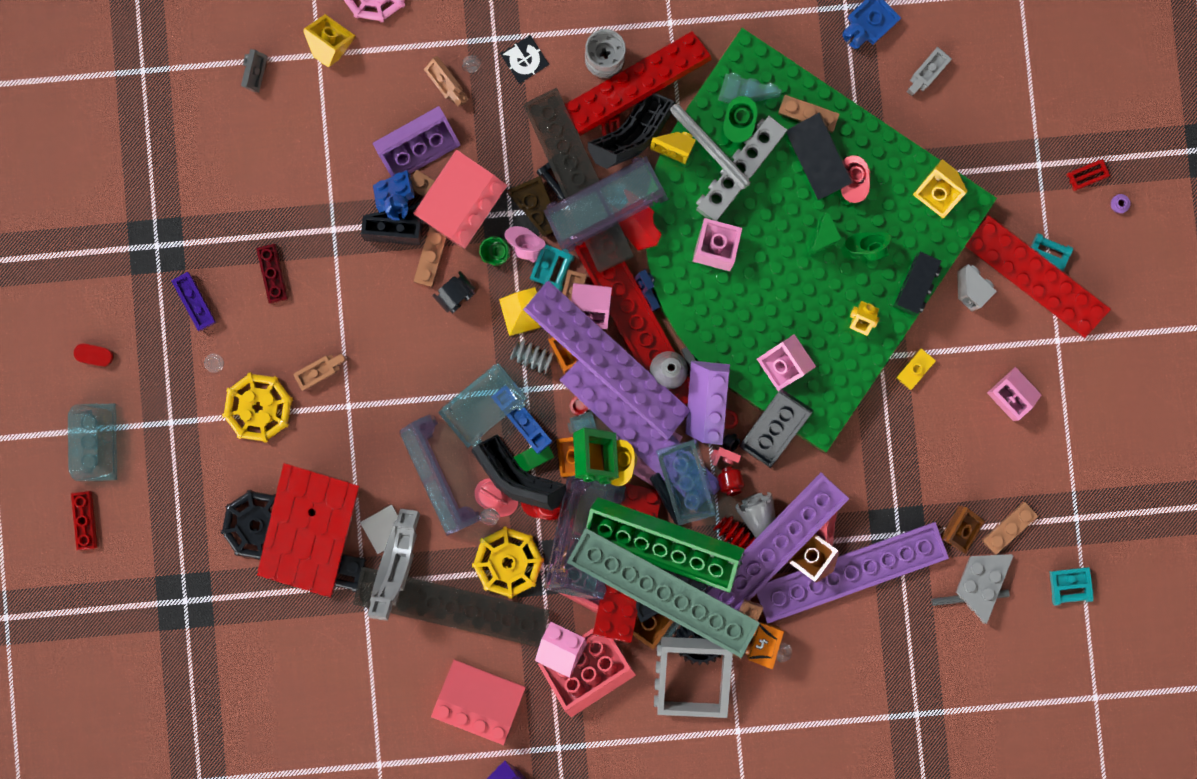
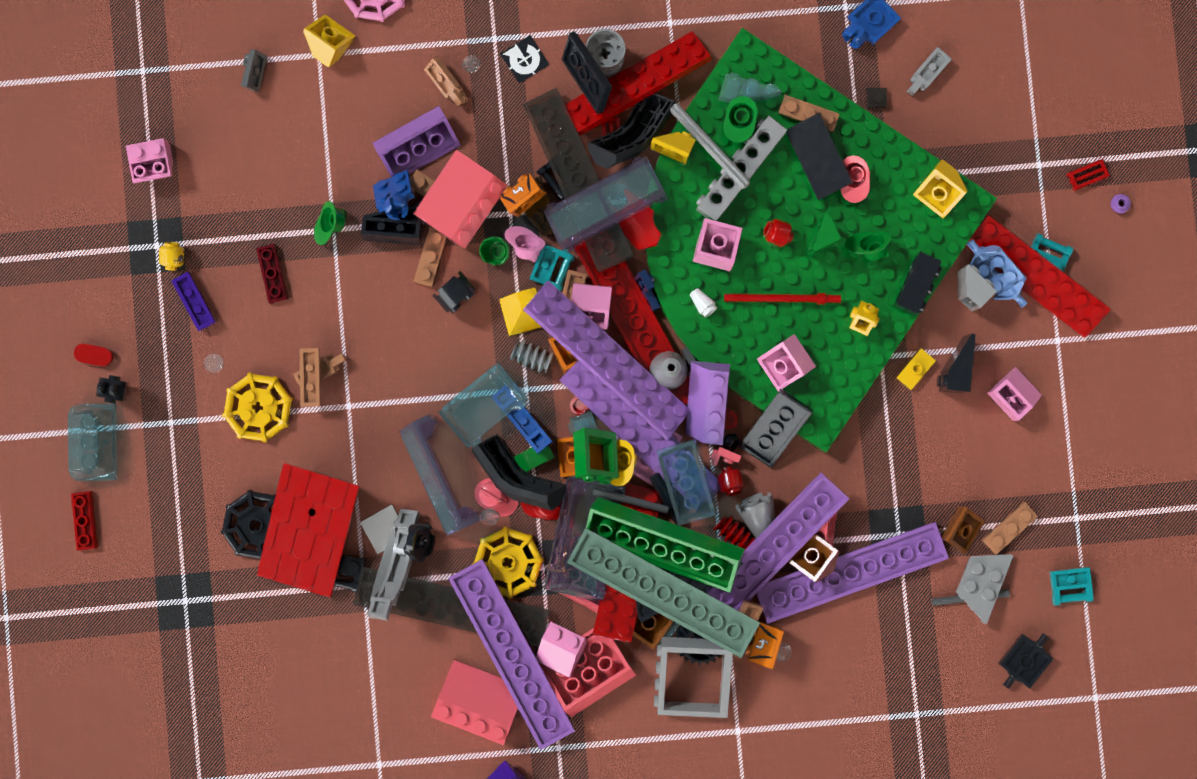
(112, 389): none -> black hinge
(150, 160): none -> bright pink slope
(171, 255): none -> yellow head
(310, 377): none -> nougat plate
(329, 222): none -> green piece
(419, 542): none -> black plate
(511, 654): none -> medium lavender plate
(522, 195): none -> orange slope
(586, 72): none -> black tile
(630, 500): none -> dark grey bar
(703, 303): none -> white cone
(778, 232): none -> red head
(820, 298): none -> red bar
(876, 97): none -> clear smoke plate
(957, 372): none -> black slope
(1006, 284): none -> medium blue plate
(1025, 661): none -> black plate

